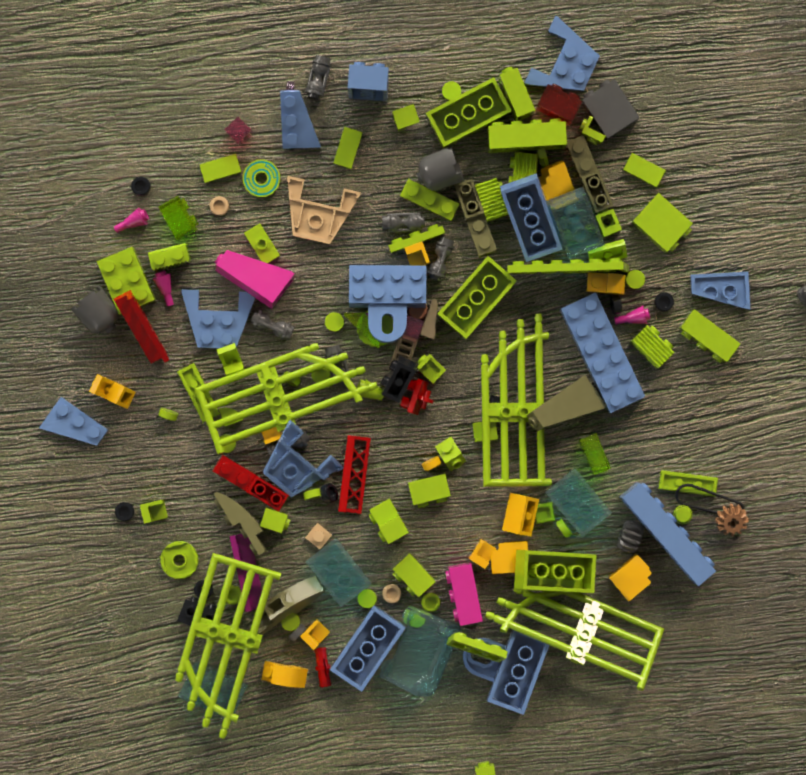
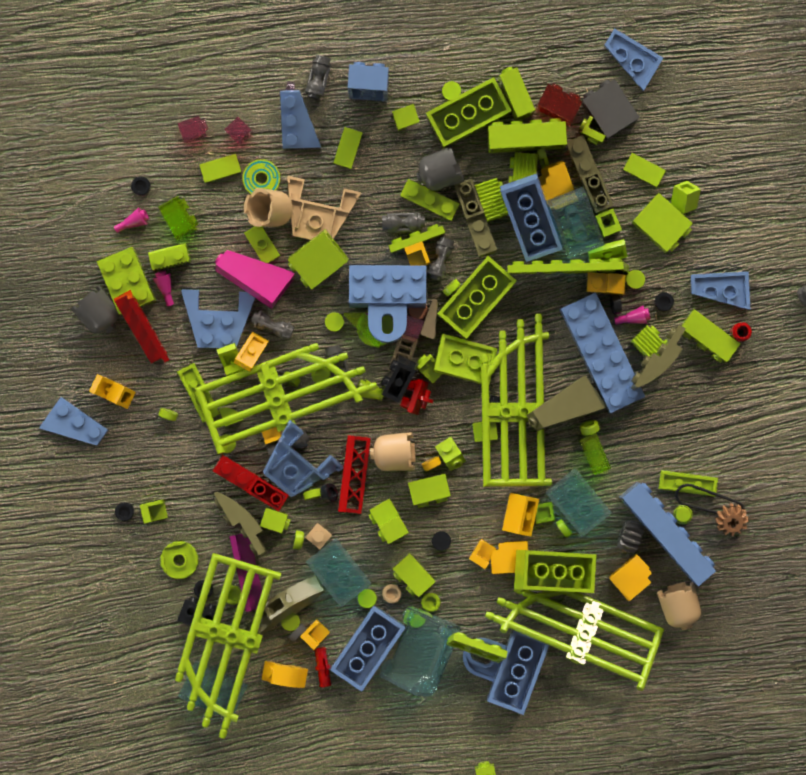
(193, 129): none -> clear pink brick
(219, 206): tan tile -> none
(251, 351): none -> yellow plate
(268, 208): none -> tan cylinder
(298, 540): none -> lime piece
(317, 259): none -> lime brick
(394, 452): none -> tan cylinder
(441, 540): none -> black tile
(451, 287): none -> lime tile
(462, 358): none -> lime plate
(464, 594): dark pink brick -> none
(573, 64): medium blue wing -> none
(589, 427): none -> lime tile
(633, 57): none -> medium blue wing
(655, 365): none -> olive slope
(680, 605): none -> tan cylinder
(685, 197): none -> lime panel
(747, 331): none -> red brick

